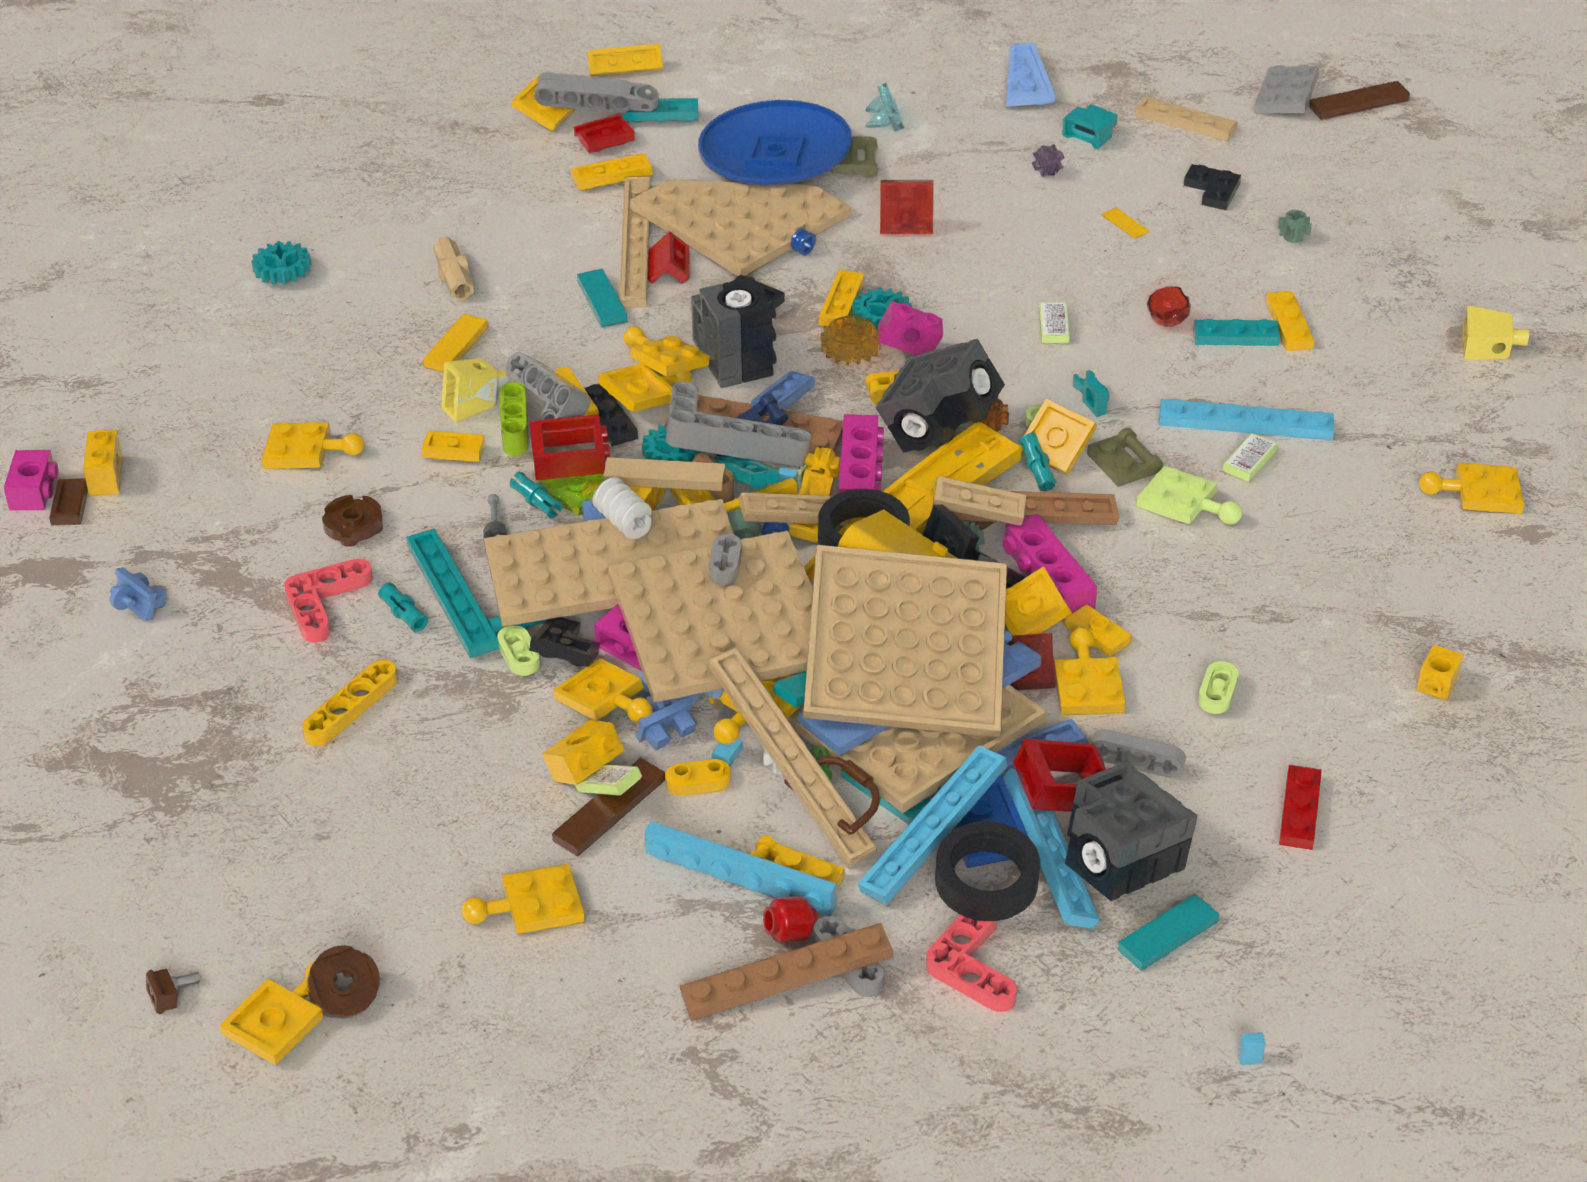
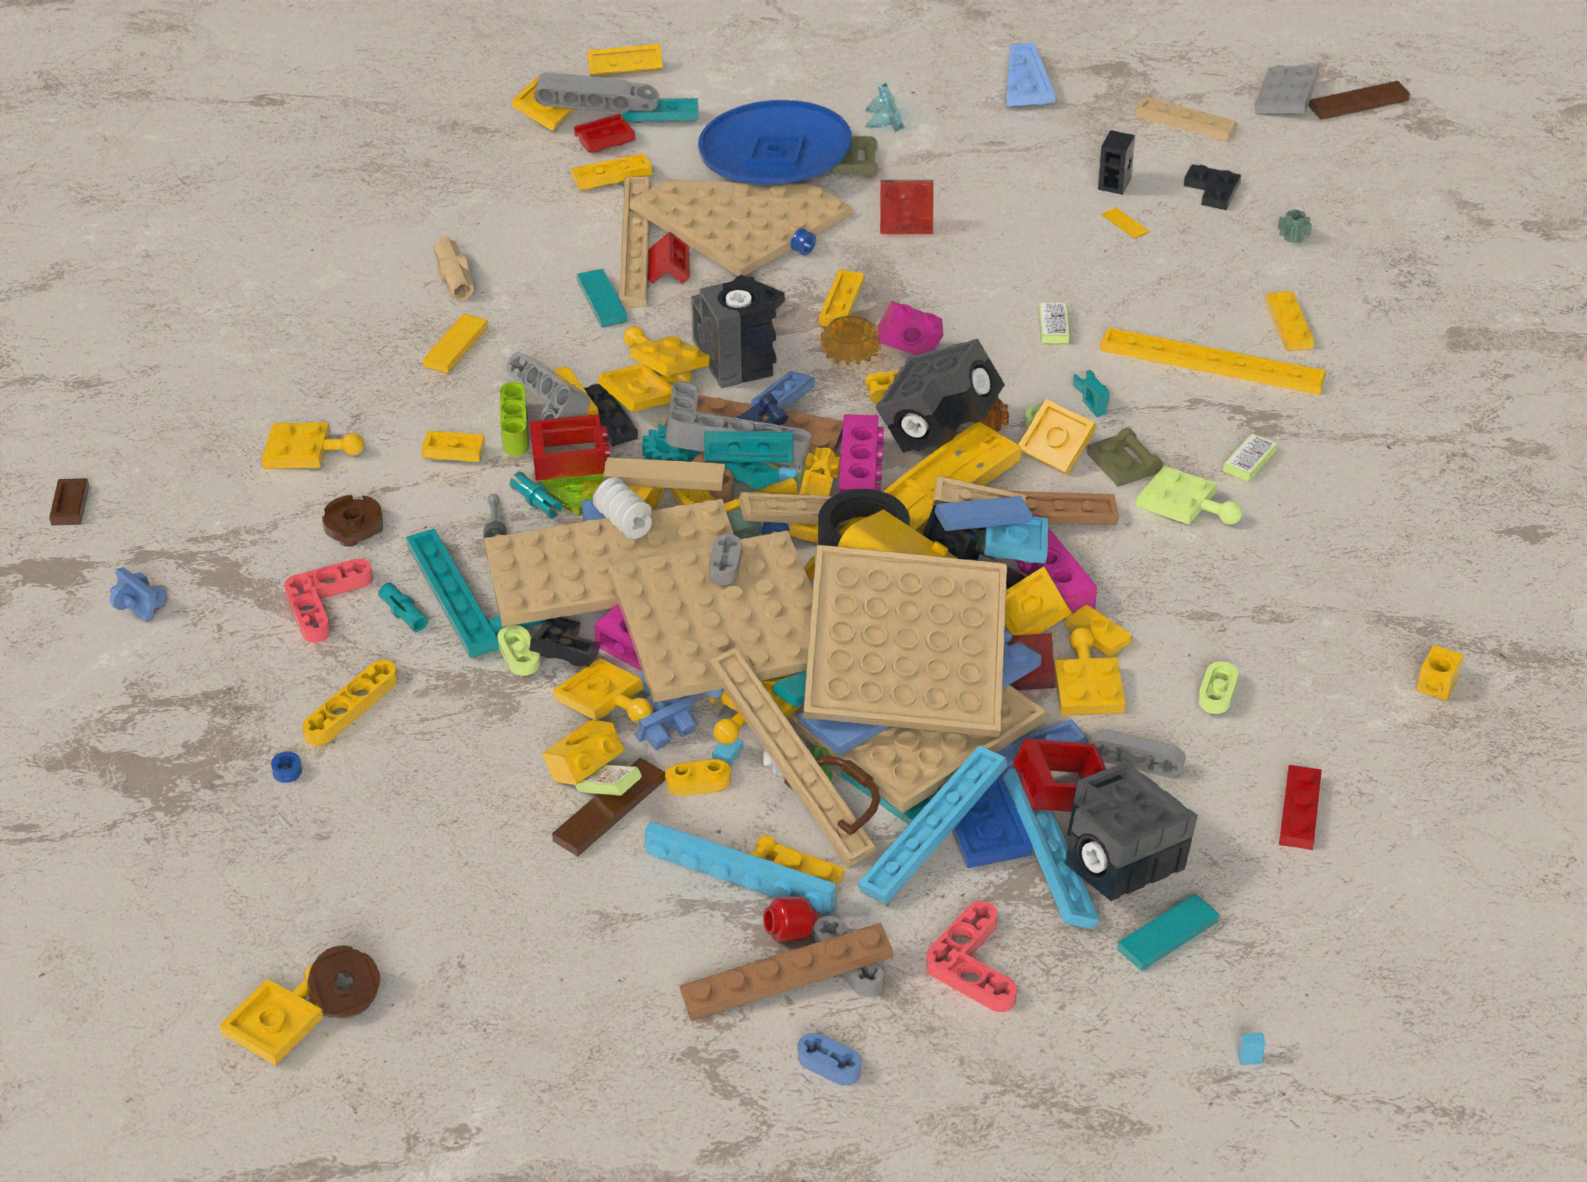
(30, 480): dark pink brick -> none
(103, 462): yellow brick -> none
(163, 987): reddish brown piece -> none
(281, 262): teal gear -> none
(283, 759): none -> blue bush
(470, 387): light yellow torso -> none
(534, 898): yellow plate -> none
(748, 446): none -> teal tile
(828, 1060): none -> medium blue beam
(875, 303): teal gear -> none
(983, 513): none -> medium blue tile
(985, 904): black tyre -> none
(1018, 541): none -> medium azure plate
(1037, 462): teal pin -> none
(1048, 160): clear purple gear -> none
(1090, 125): teal piece -> none
(1116, 162): none -> black brick
(1169, 306): clear red hair -> none
(1213, 360): none -> yellow tile
(1236, 332): teal plate -> none
(1246, 419): medium azure plate -> none
(1480, 487): yellow plate -> none
(1490, 334): light yellow torso -> none

